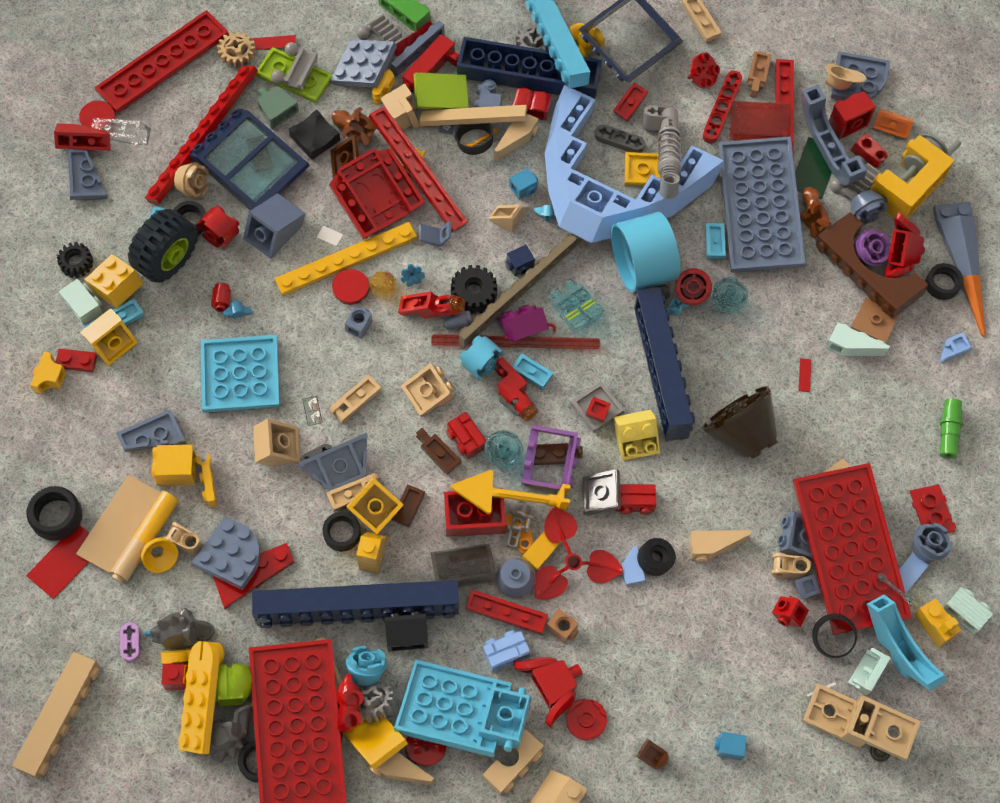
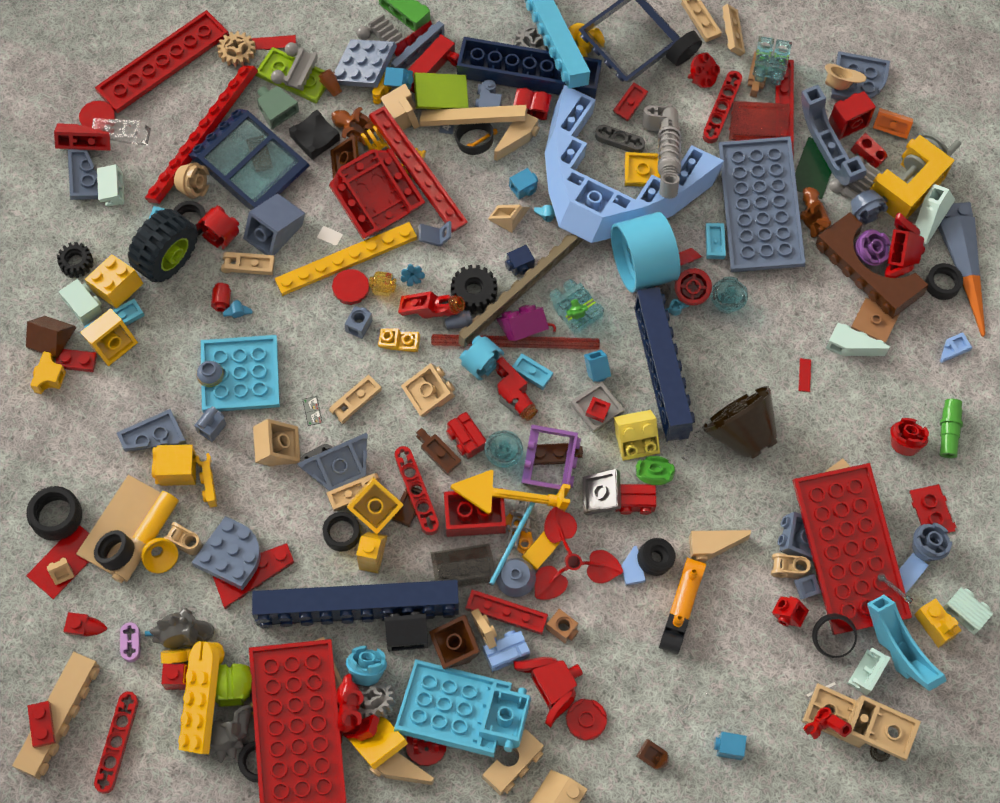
(41, 724): none -> red plate
(48, 335): none -> reddish brown slope
(60, 571): none -> tan tile
(83, 625): none -> red plate
(105, 544): none -> black tyre
(110, 185): none -> light aqua hinge
(118, 752): none -> red beam
(209, 373): none -> sand blue piece
(210, 424): none -> sand blue brick
(248, 263): none -> tan plate
(330, 82): none -> dark orange cone
(365, 730): none -> red plate
(379, 145): none -> yellow arm
(397, 77): none -> dark azure brick
(400, 341): none -> yellow slope
(423, 497): none -> red beam
(455, 642): none -> reddish brown slope
(483, 626): none -> tan plate
(511, 544): none -> medium azure axle
(577, 310): none -> bright green plant
(597, 366): none -> dark azure brick
(655, 470): none -> bright green tile
(682, 606): none -> light orange piece
(684, 48): none -> black tyre
(688, 256): none -> red piece
(733, 30): none -> tan plate
(768, 65): none -> clear light blue hips
(826, 719): none -> red bar
(908, 437): none -> red cone
(933, 210): none -> light aqua slope

